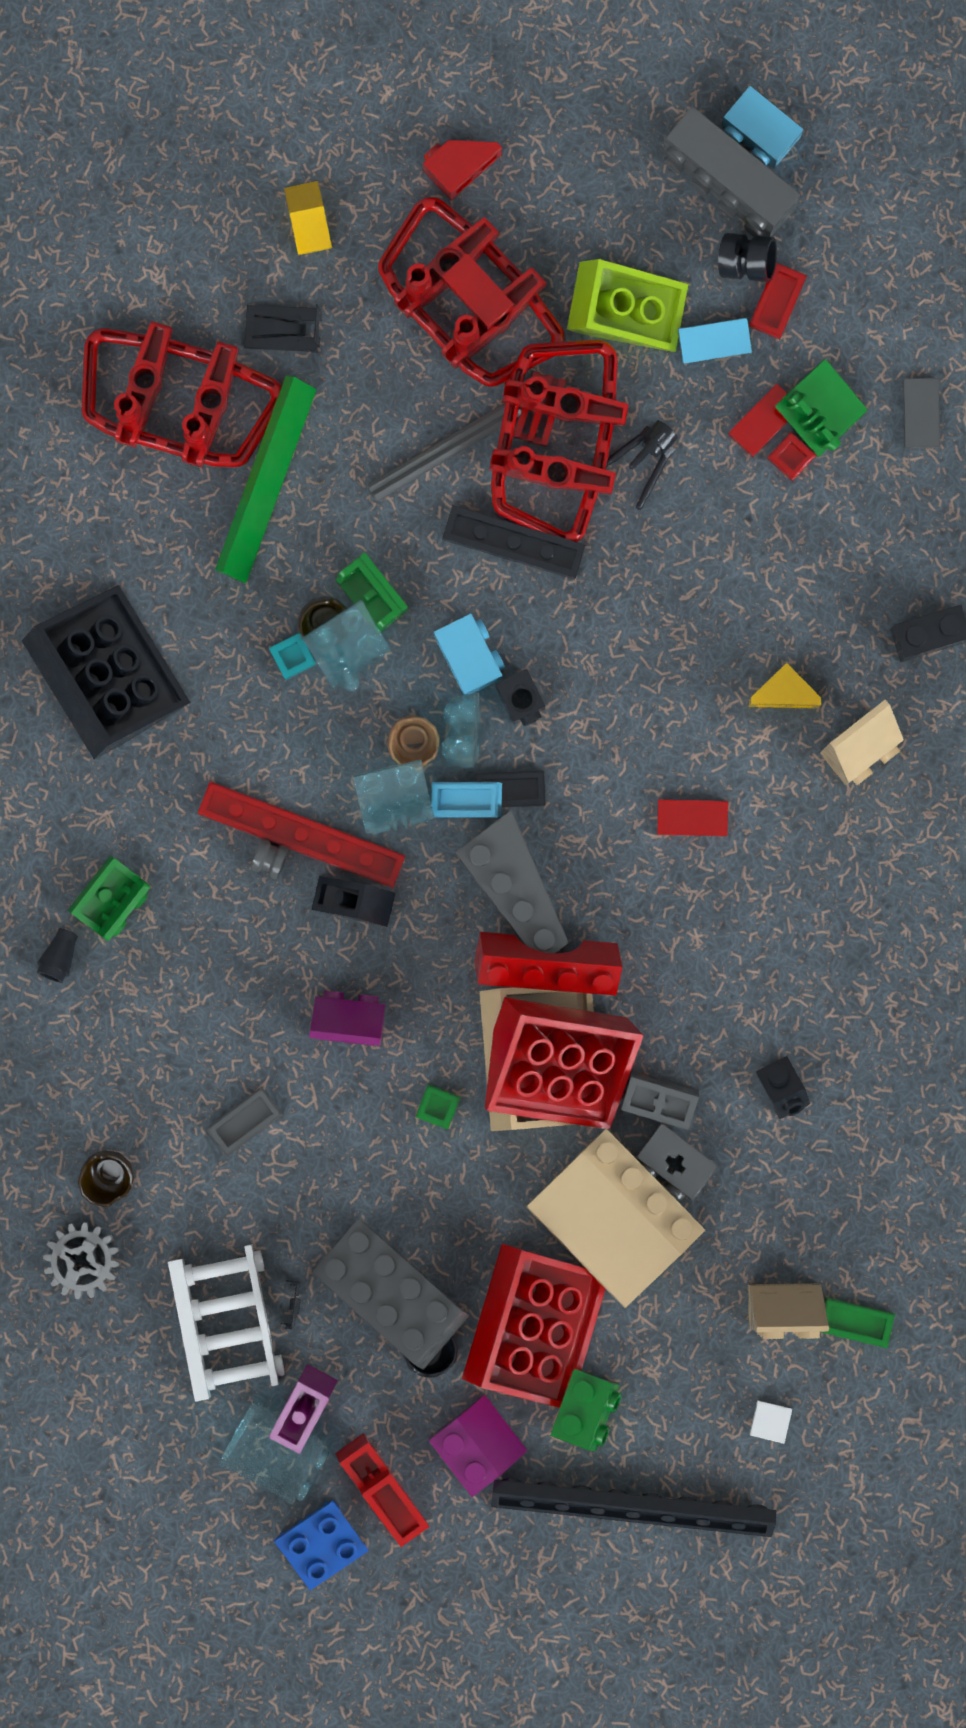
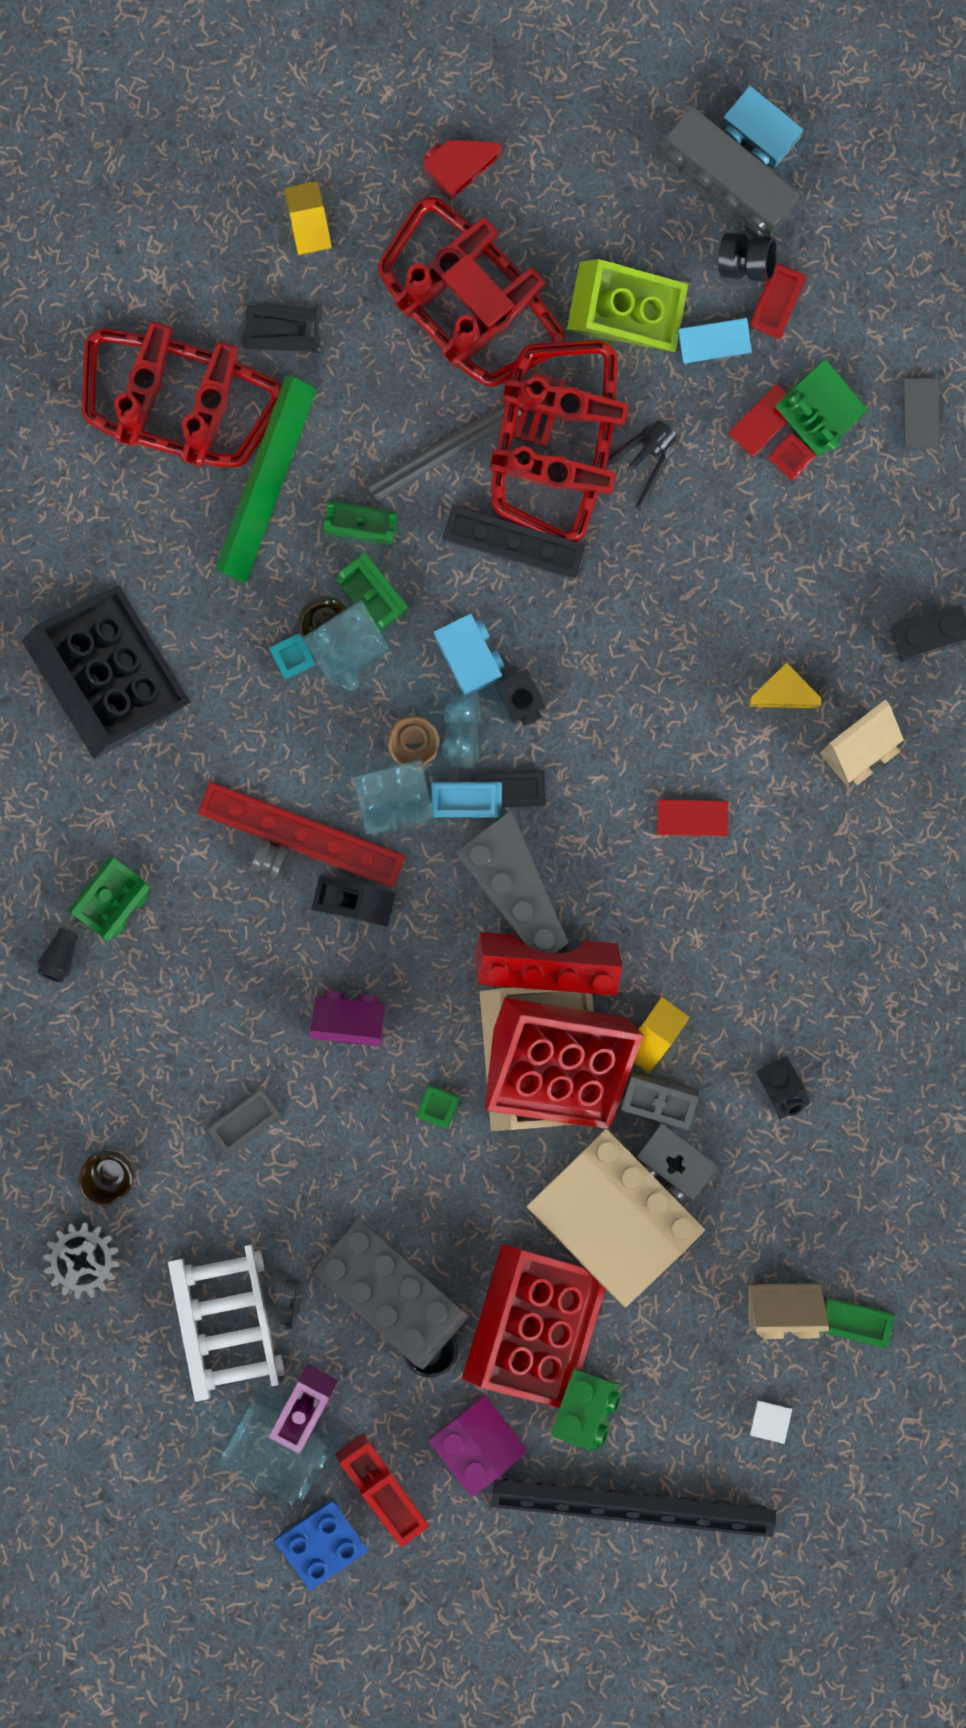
(360, 523): none -> green hinge
(659, 1033): none -> yellow slope

